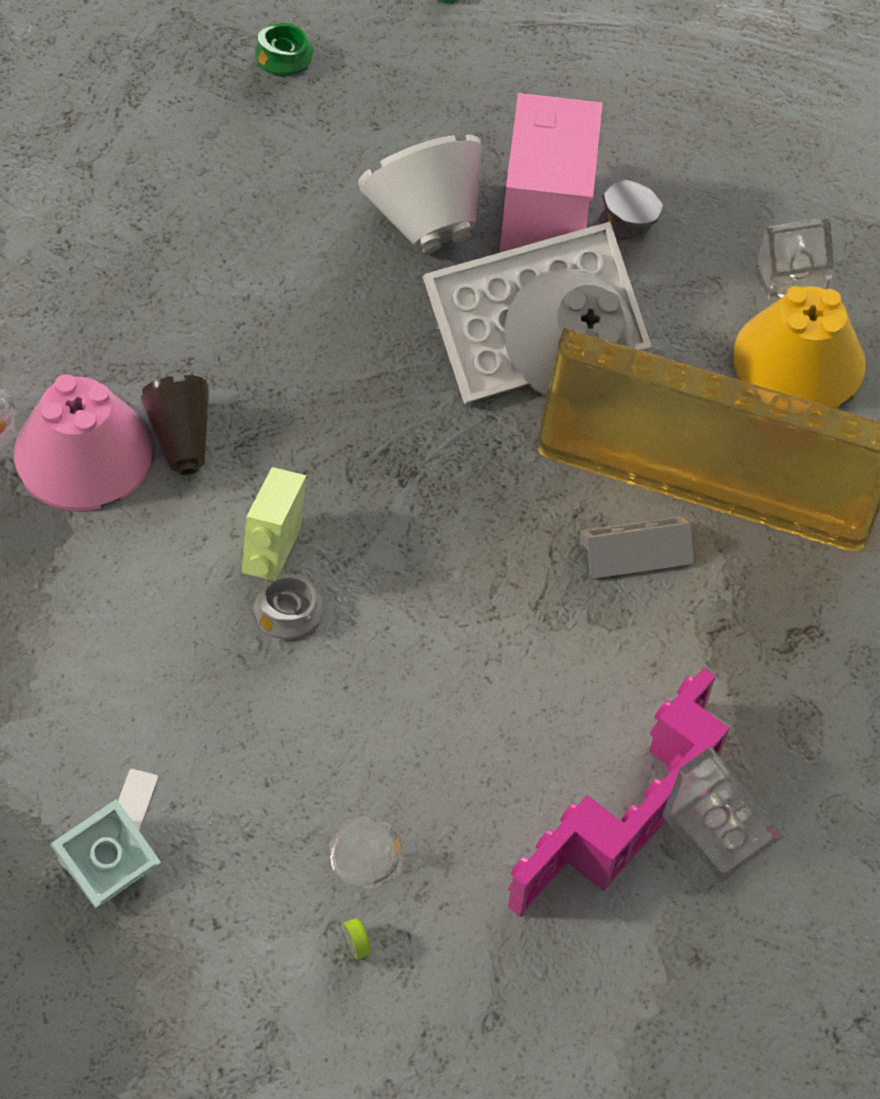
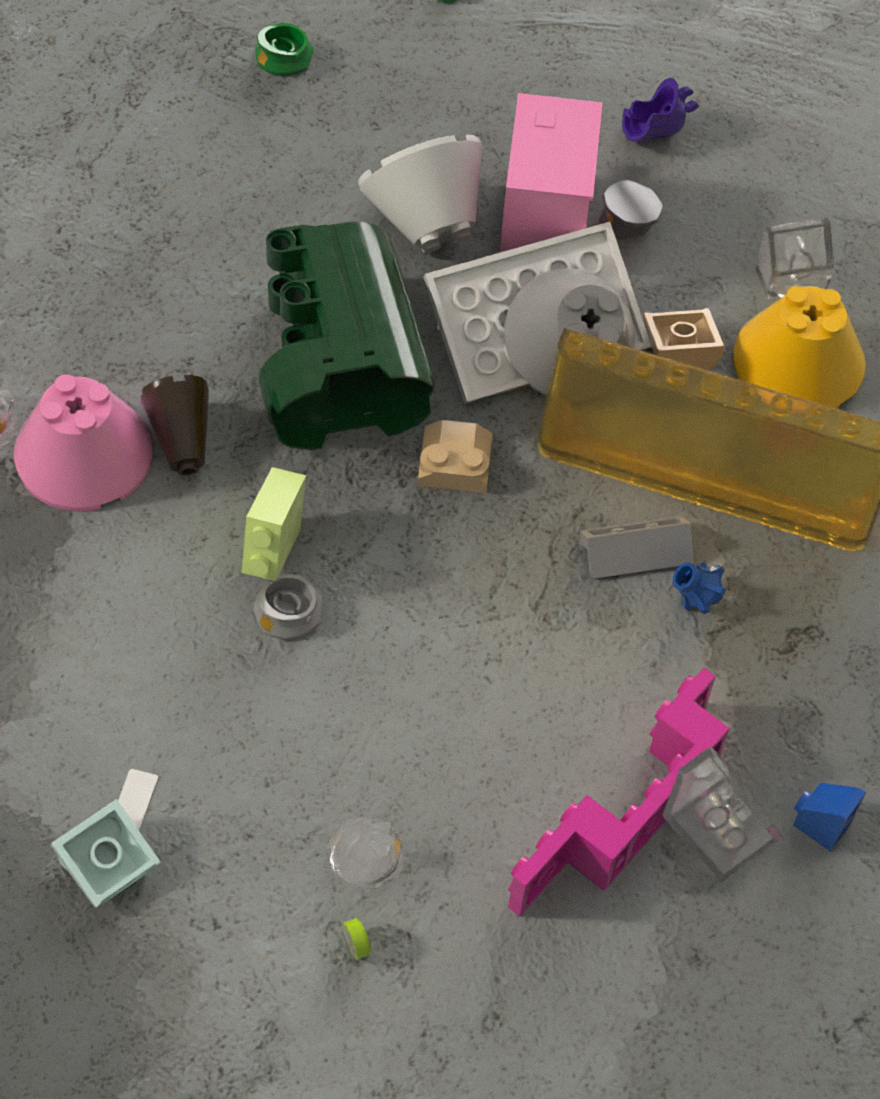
(349, 340): none -> dark green piece
(455, 456): none -> tan slope
(661, 115): none -> dark purple helmet
(685, 337): none -> tan slope
(699, 585): none -> blue rock
(828, 812): none -> blue slope

